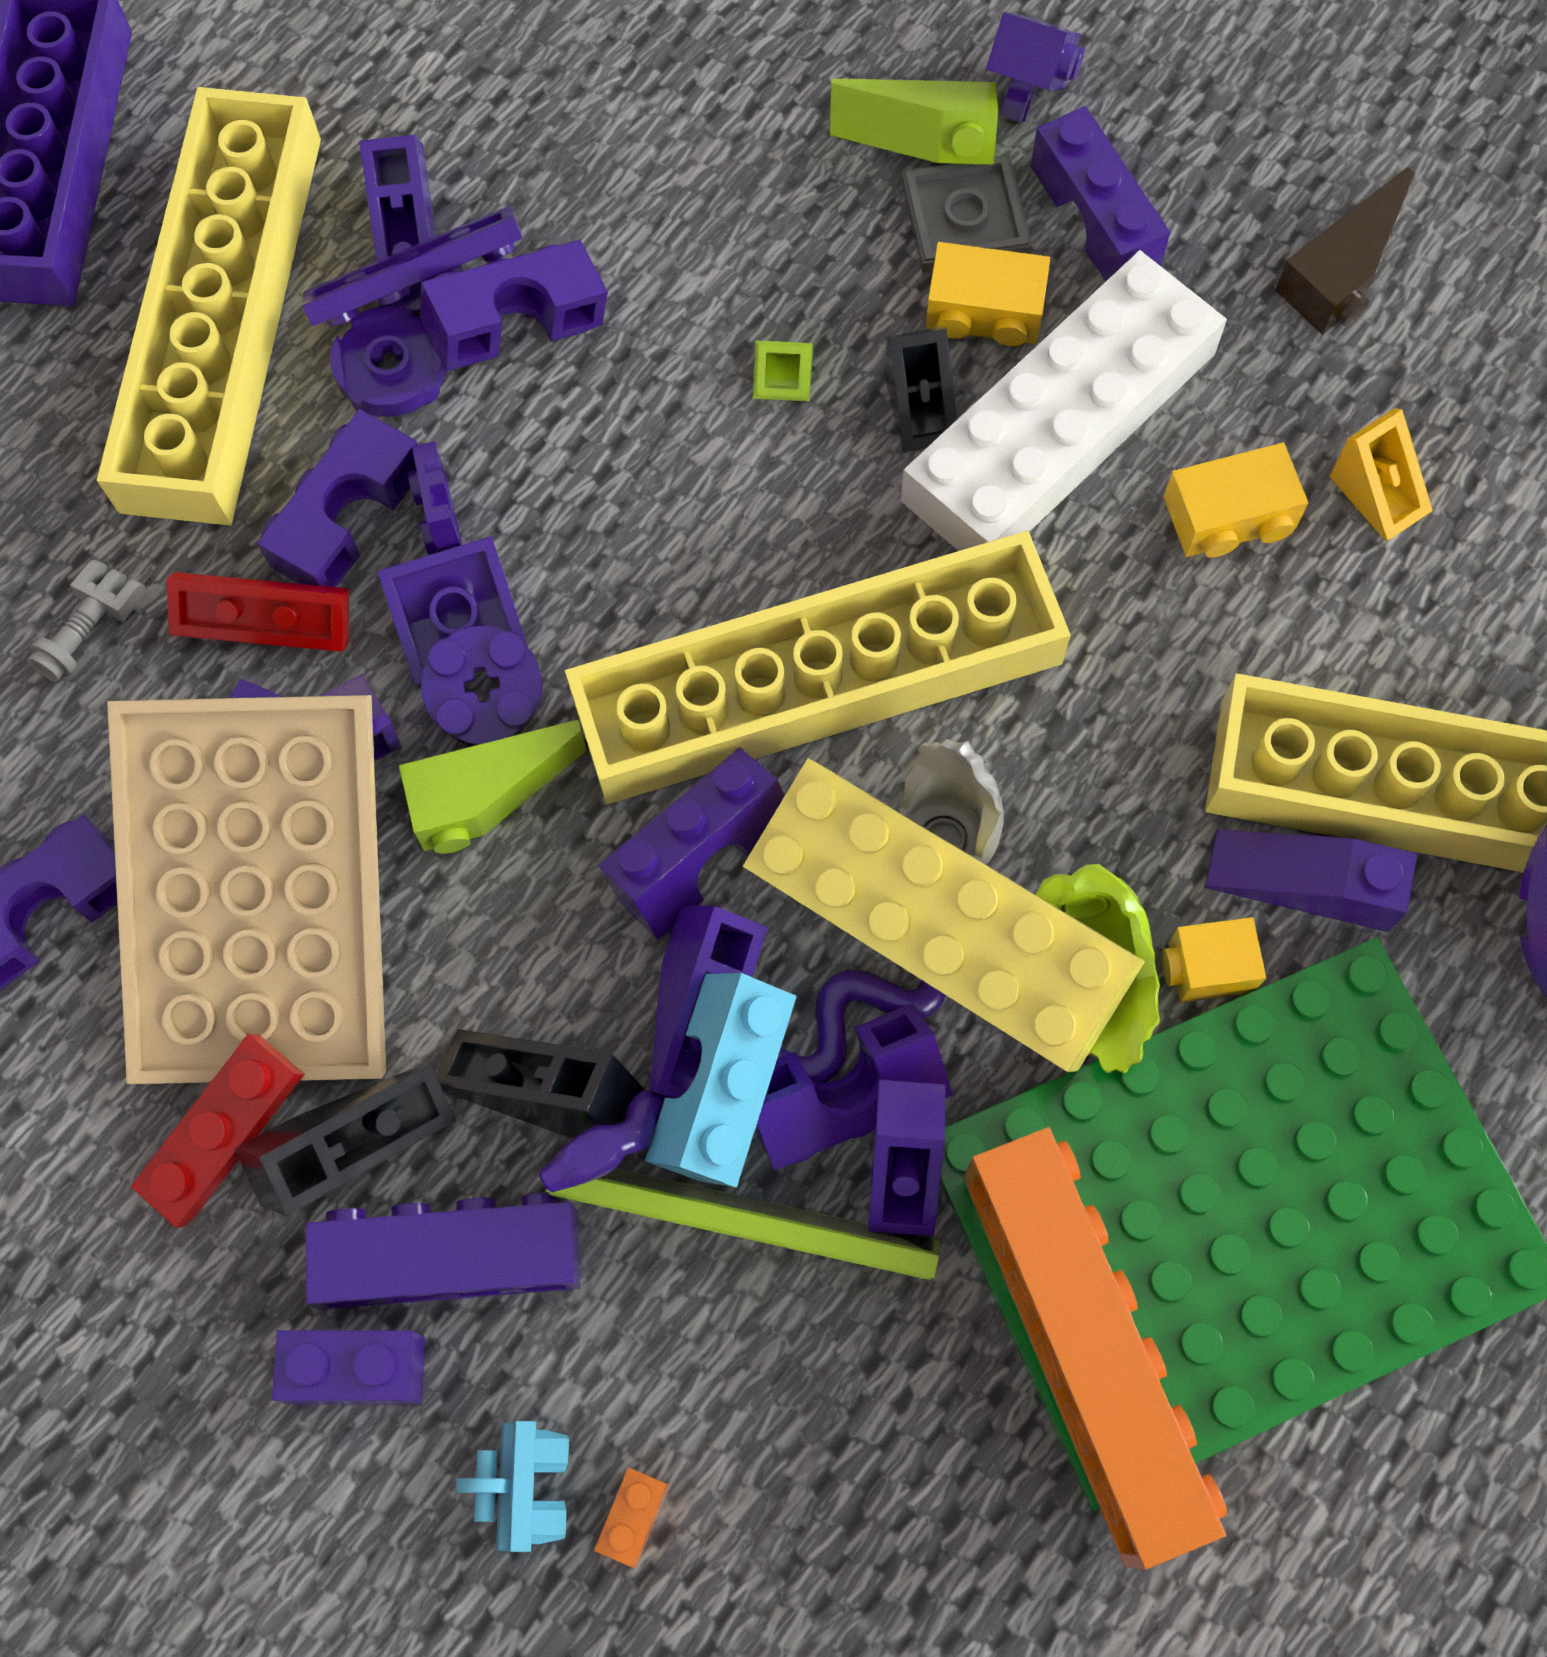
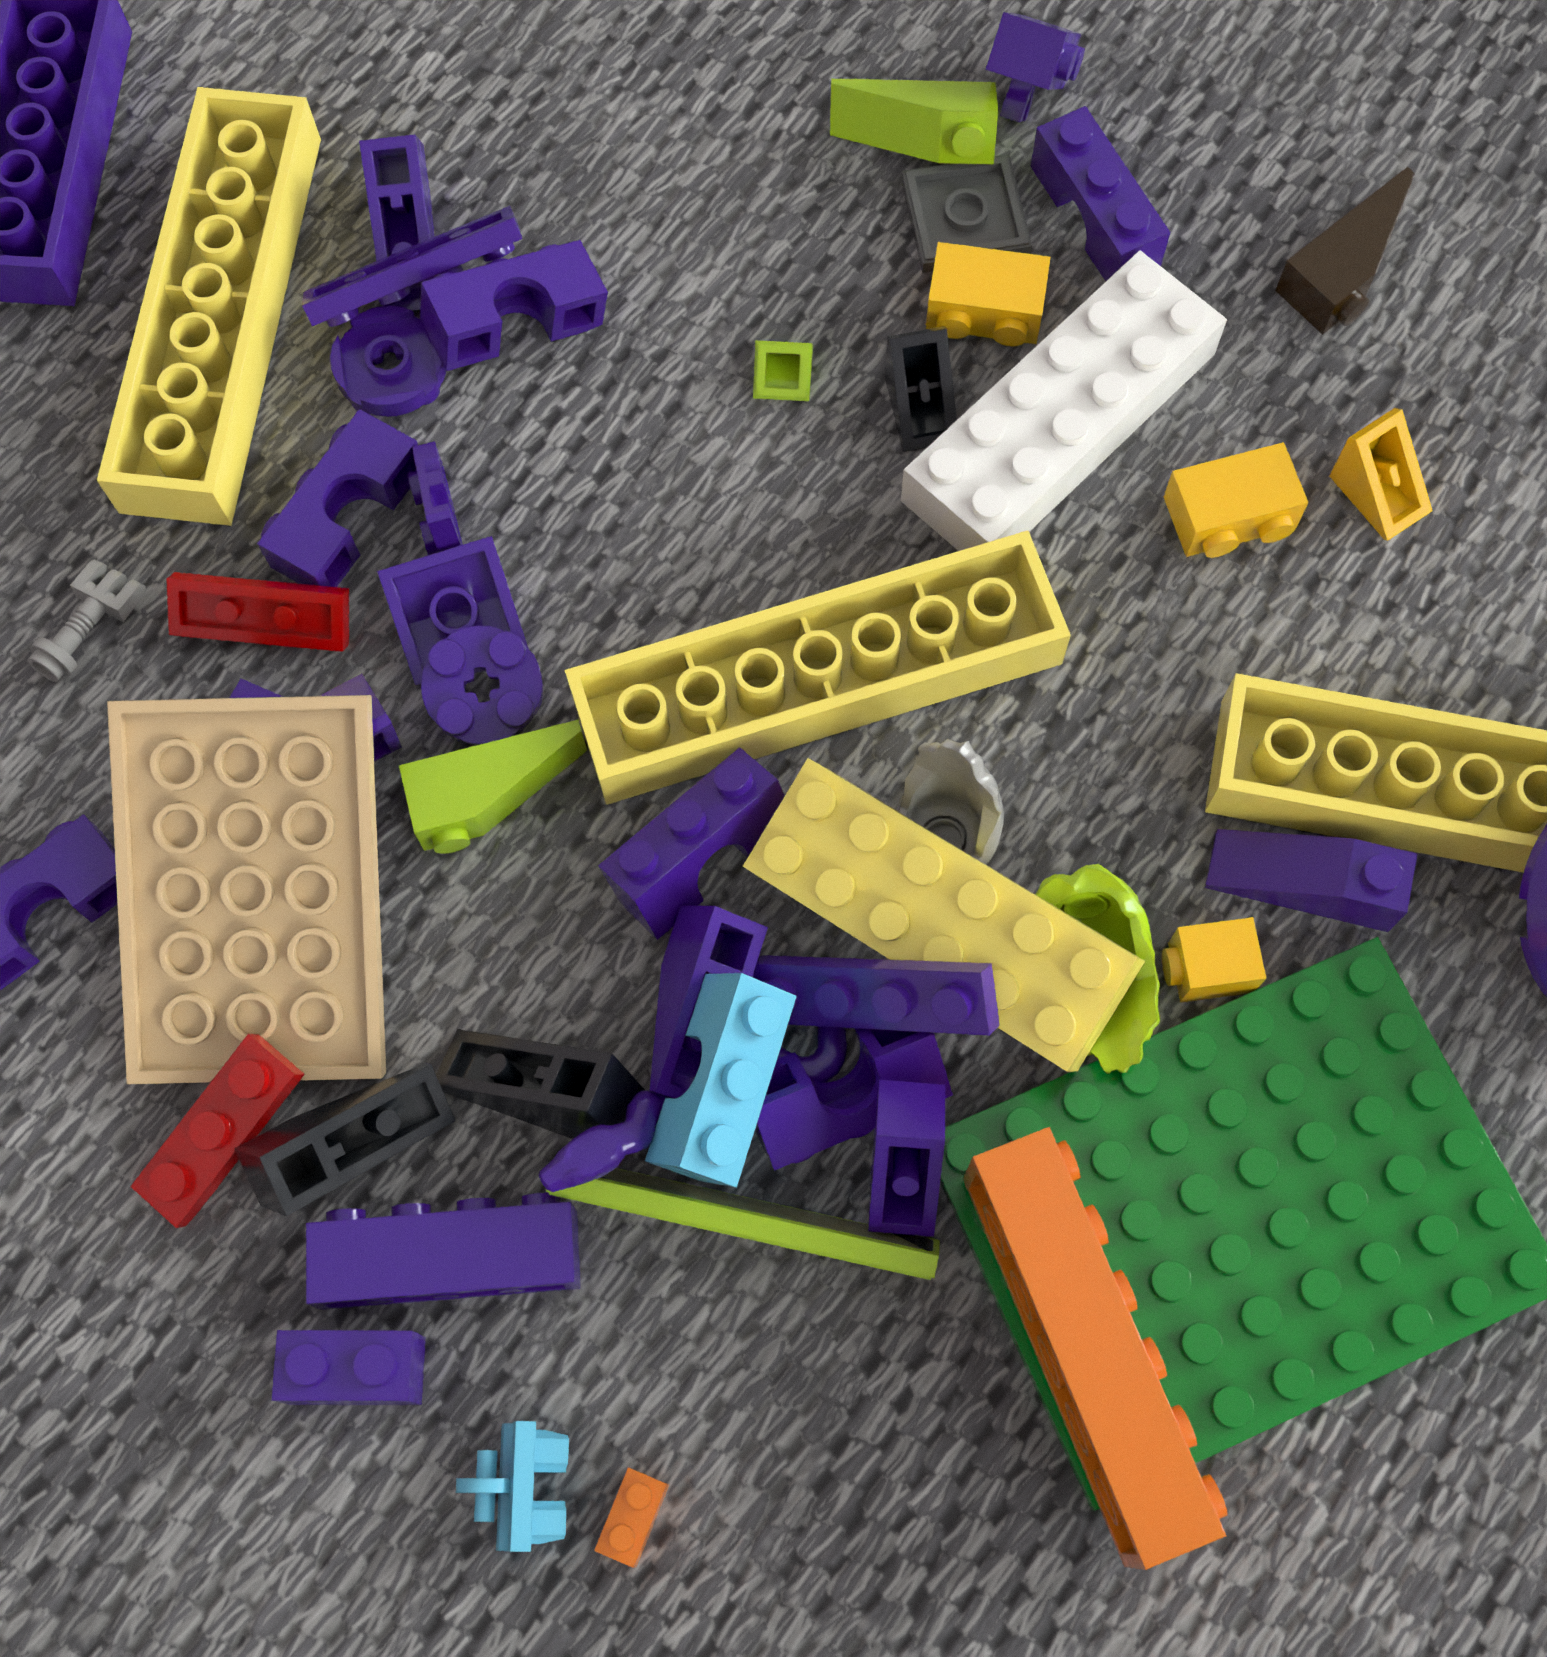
(886, 993): none -> dark purple plate

